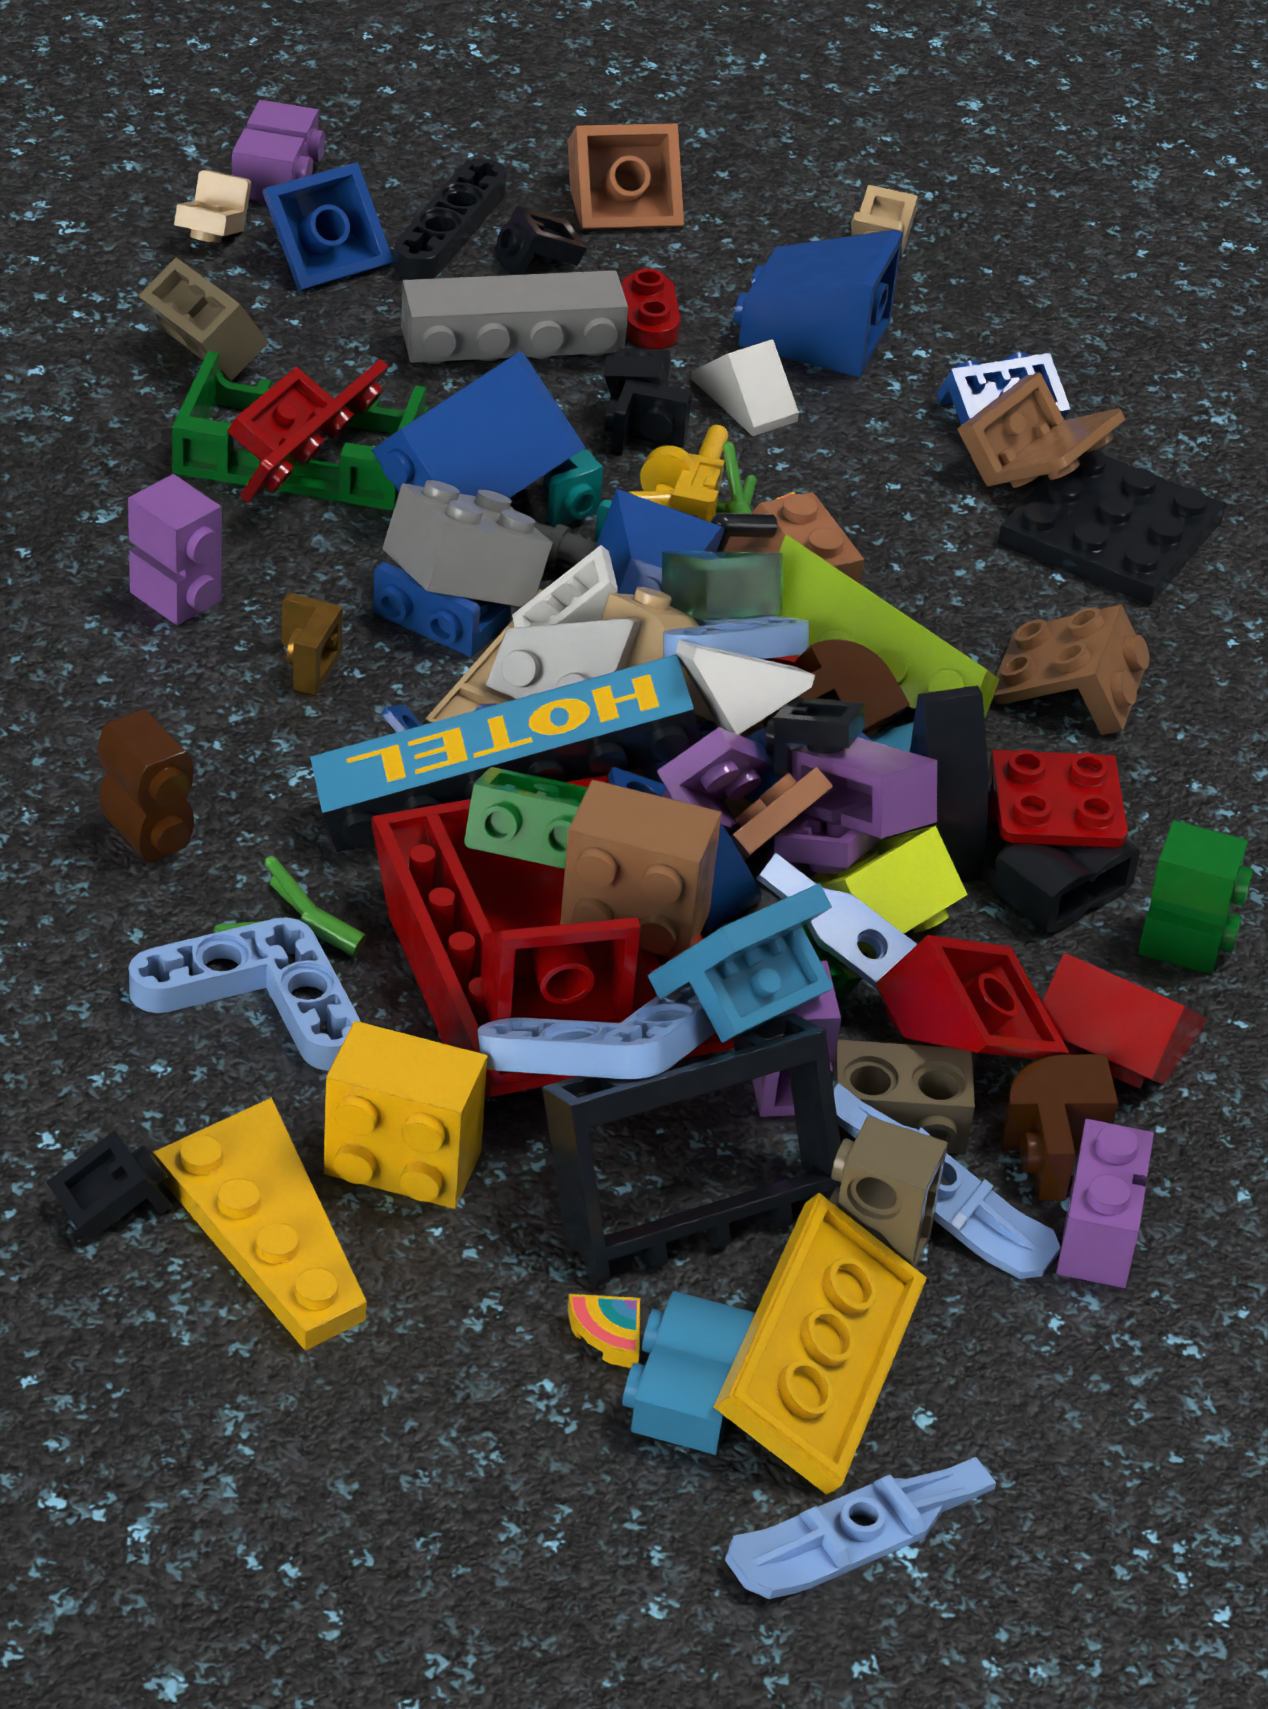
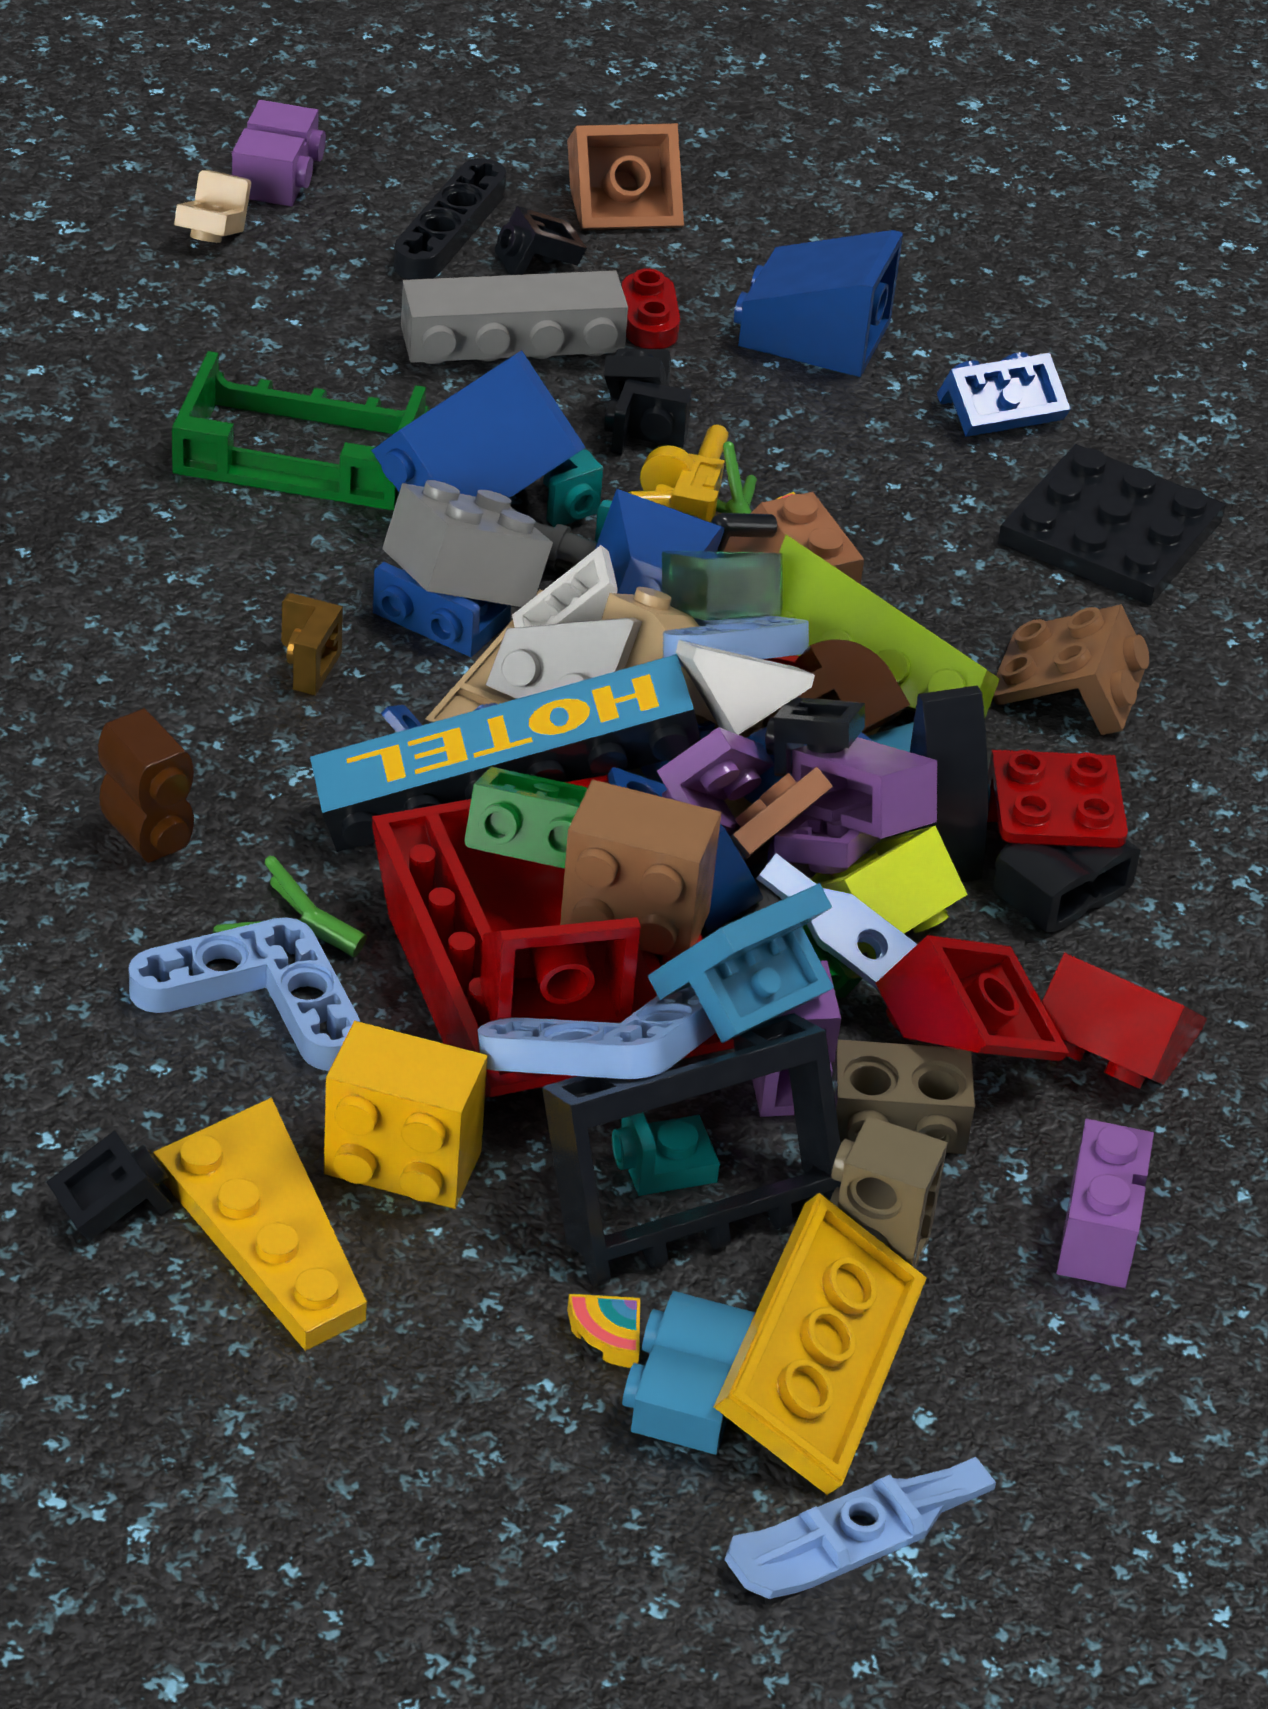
(176, 549): medium lavender piece -> none
(203, 317): dark tan brick -> none
(293, 419): red bracket -> none
(327, 226): blue slope -> none
(665, 1153): none -> teal bracket
(750, 387): white slope -> none
(885, 211): tan bracket -> none
(971, 1207): light blue piece -> none
(1027, 436): medium nougat bracket -> none
(1049, 1115): reddish brown brick -> none
(1194, 897): green brick -> none

